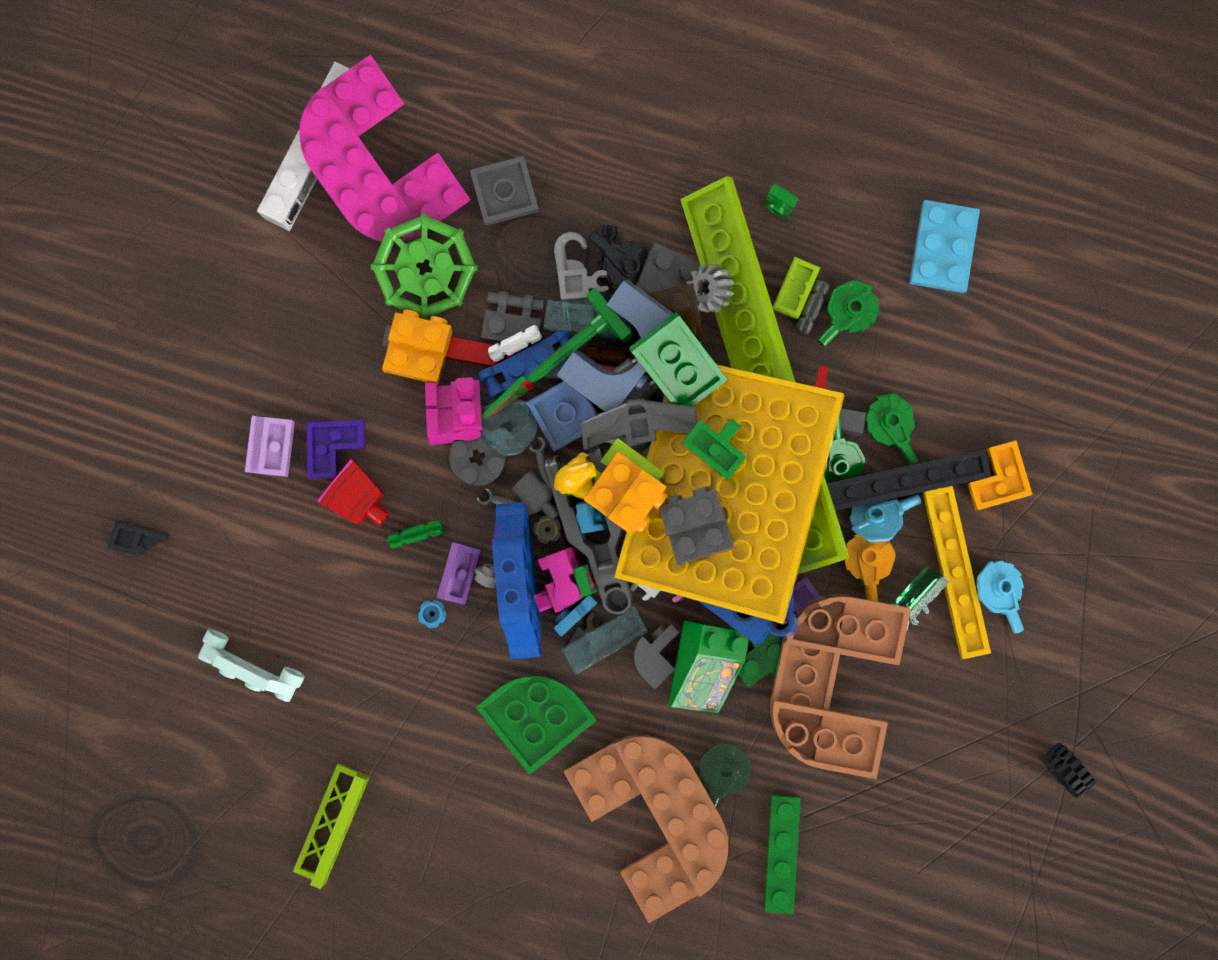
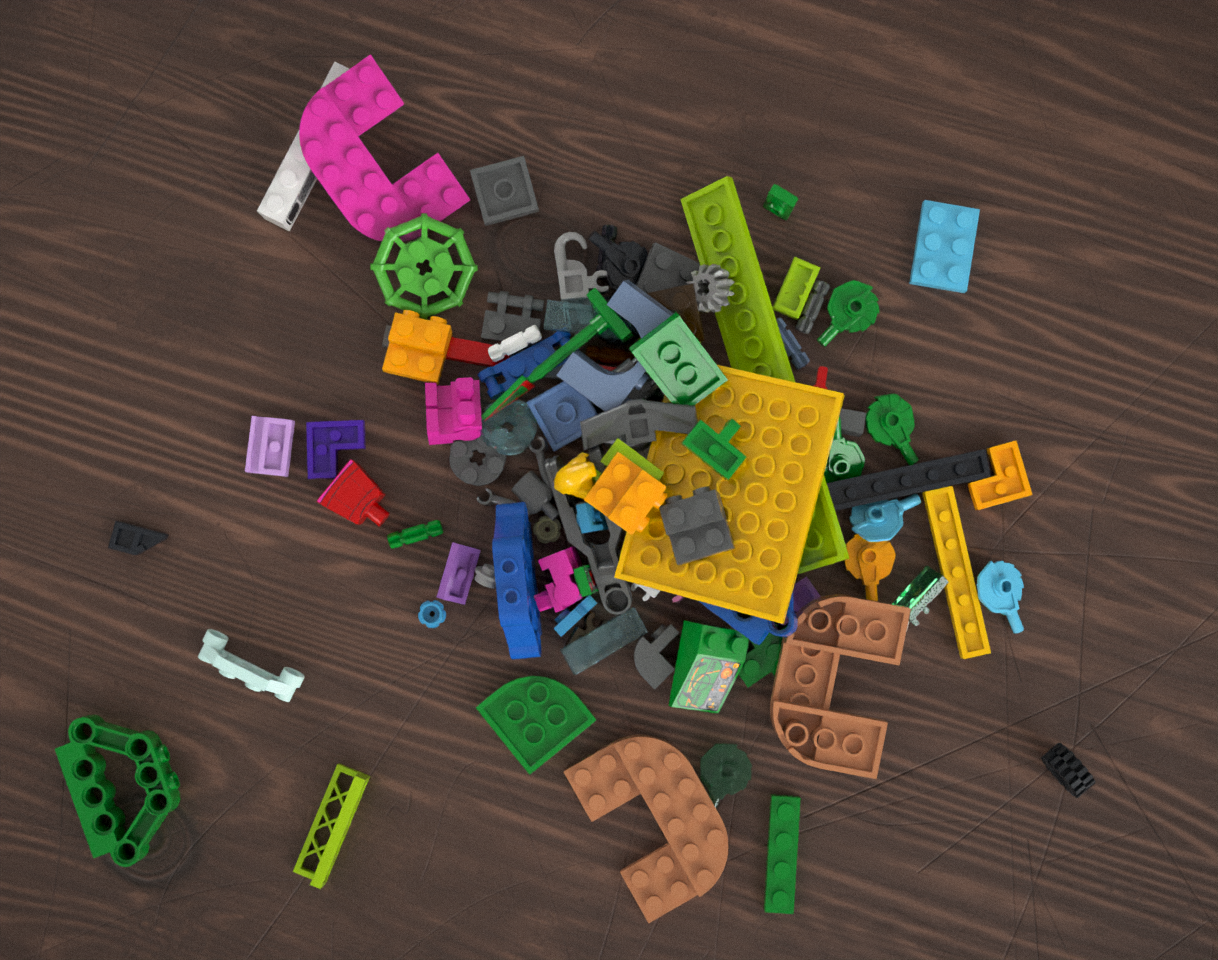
(82, 784): none -> green brick
(792, 346): none -> sand blue axle

